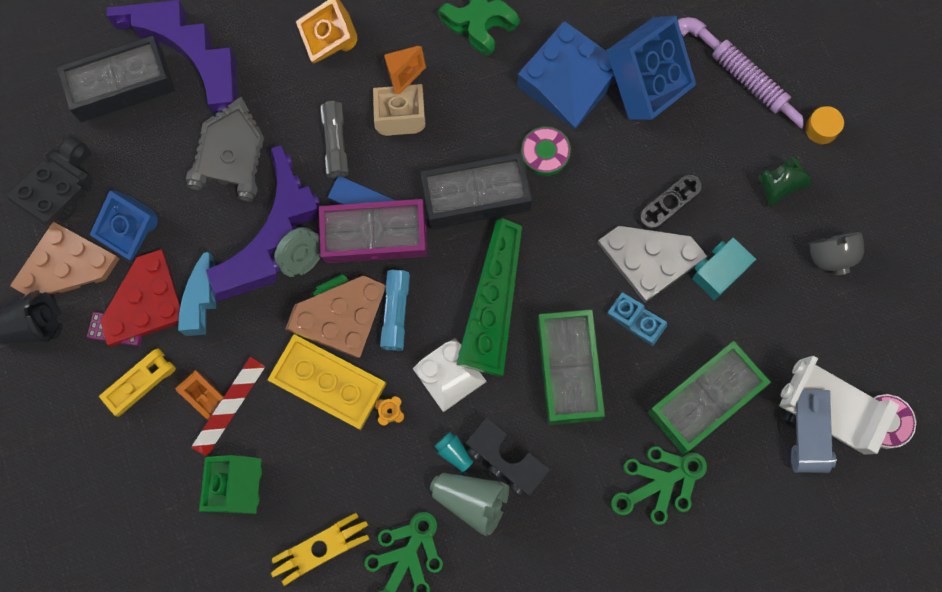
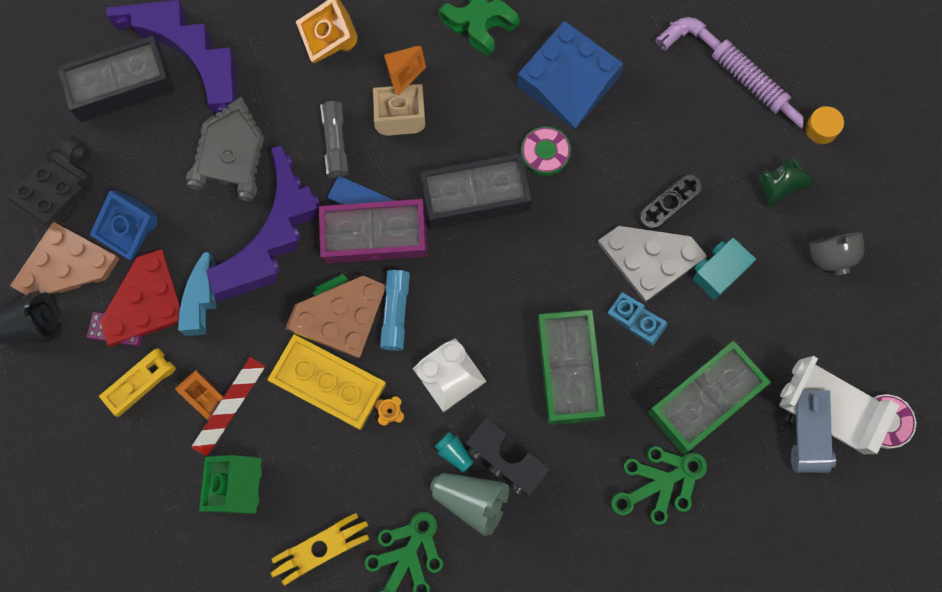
(298, 252): sand green tile -> none
(489, 320): green wing -> none
(651, 67): blue slope -> none

